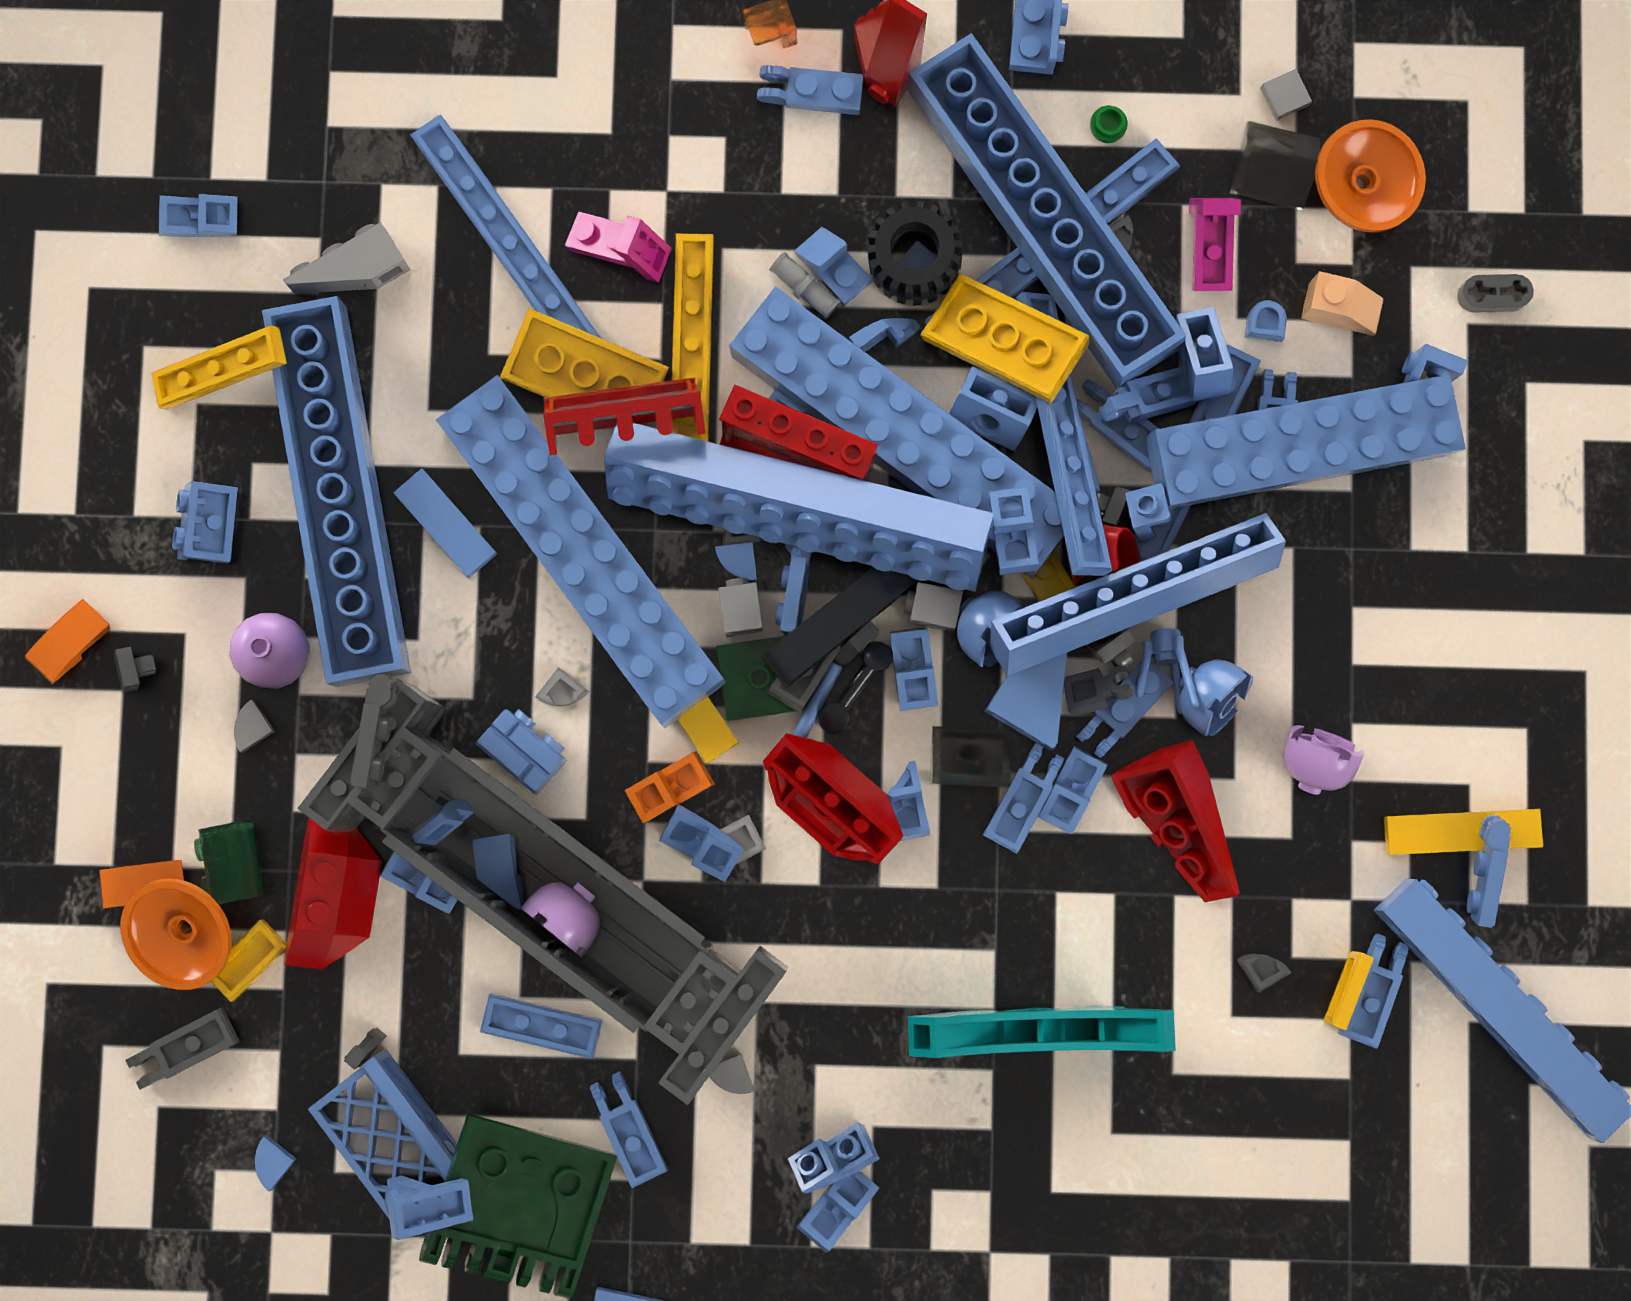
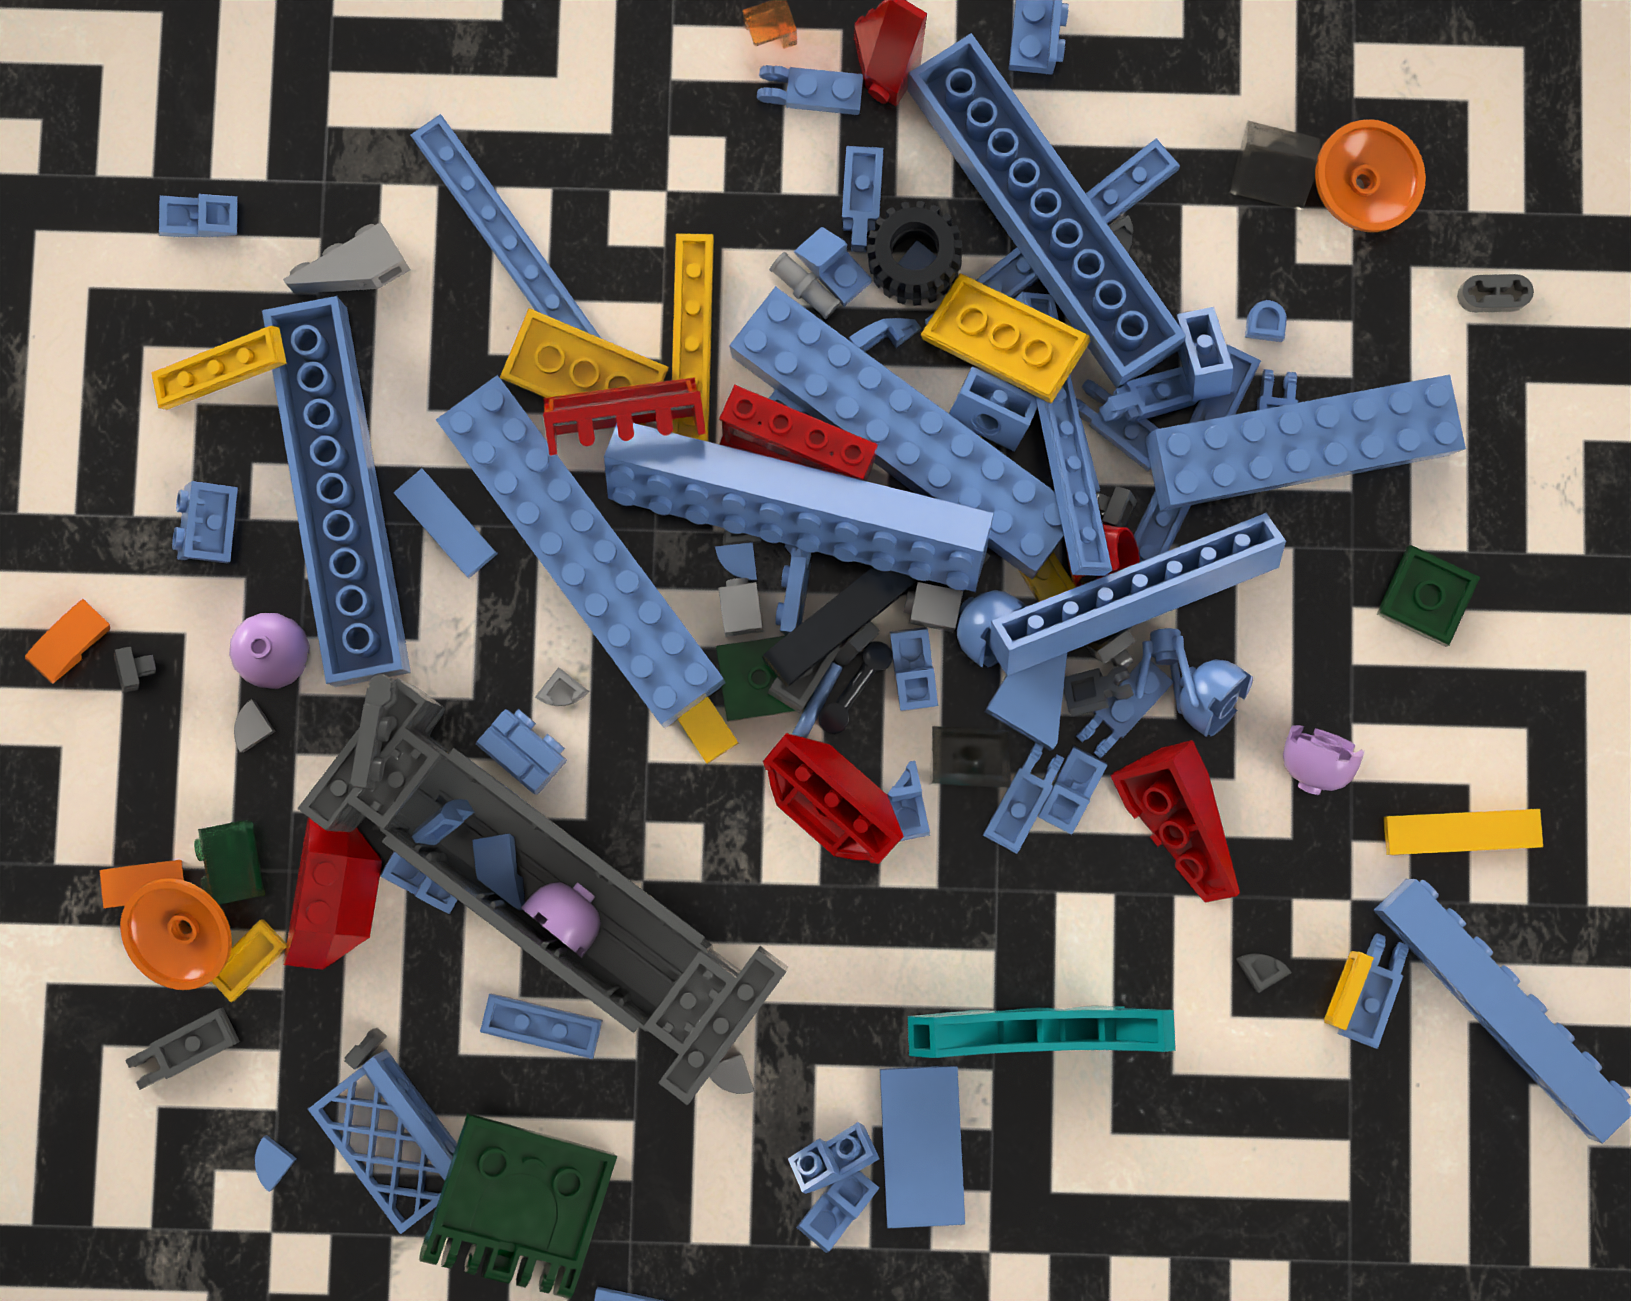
(425, 1208): medium blue bracket -> none
(622, 243): dark pink bracket -> none
(629, 1134): medium blue hinge -> none
(669, 787): orange slope -> none
(705, 843): medium blue slope -> none
(746, 836): light grey tile -> none
(861, 193): none -> medium blue hinge
(922, 1146): none -> medium blue tile
(1013, 531): medium blue slope -> none
(1108, 124): green plate -> none
(1147, 508): medium blue bracket -> none
(1213, 242): dark pink bracket -> none
(1286, 94): light grey tile -> none
(1342, 304): light nougat slope -> none
(1428, 595): none -> dark green plate
(1434, 362): medium blue bracket -> none
(1490, 870): medium blue hinge -> none

